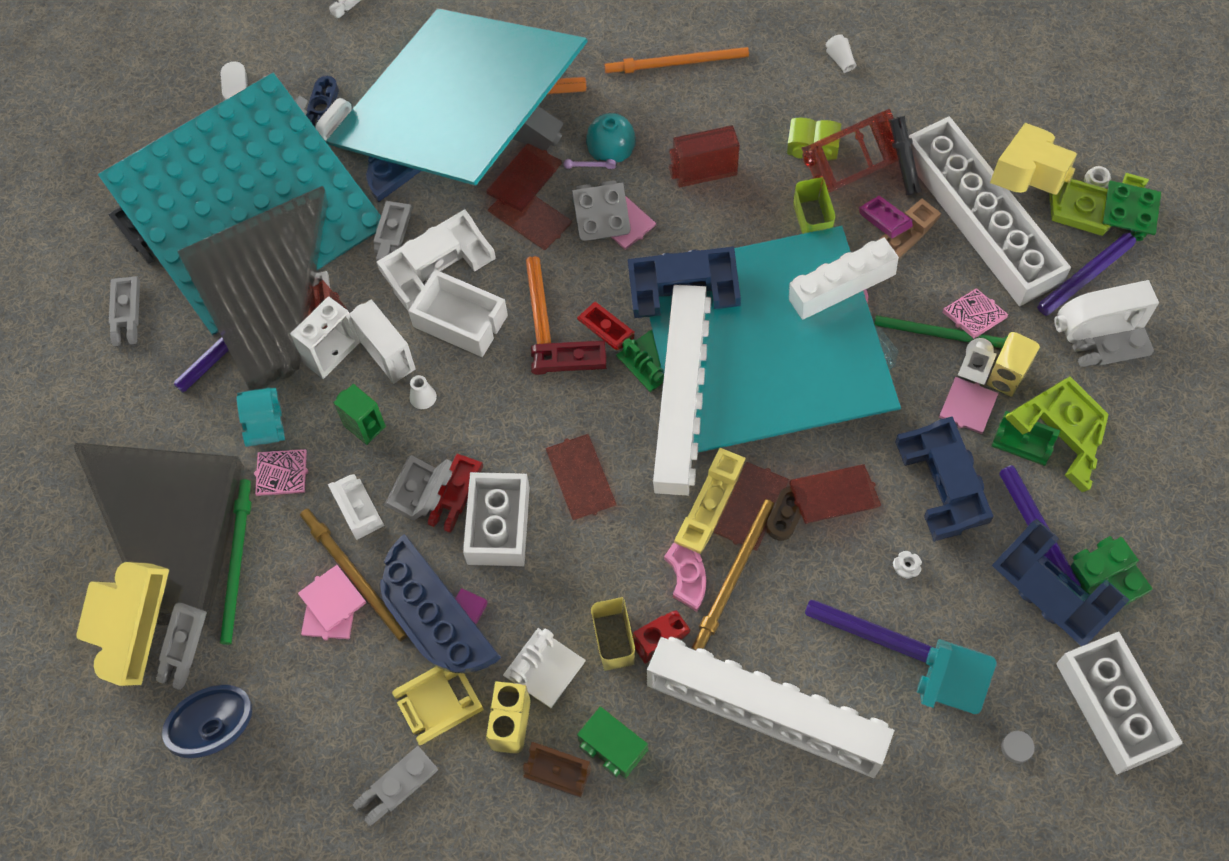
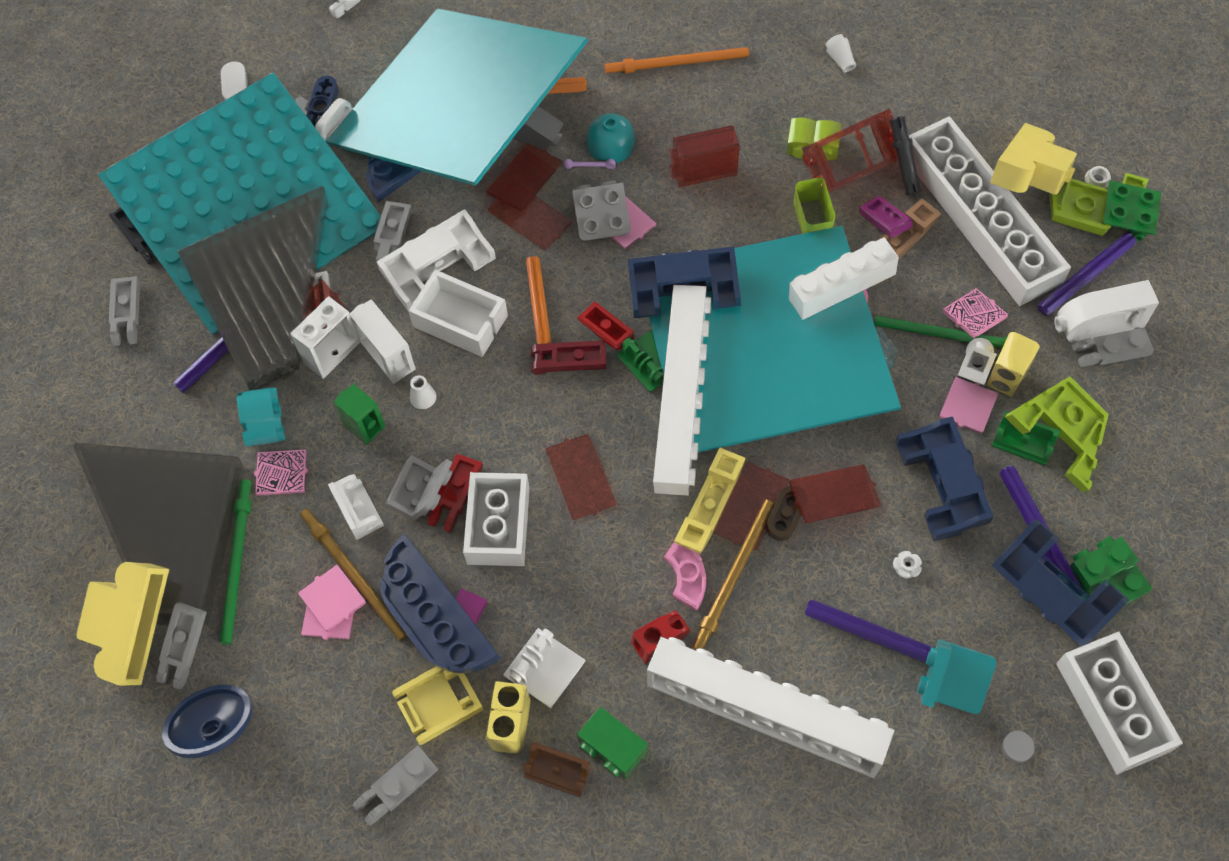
(608, 608): light yellow piece -> none

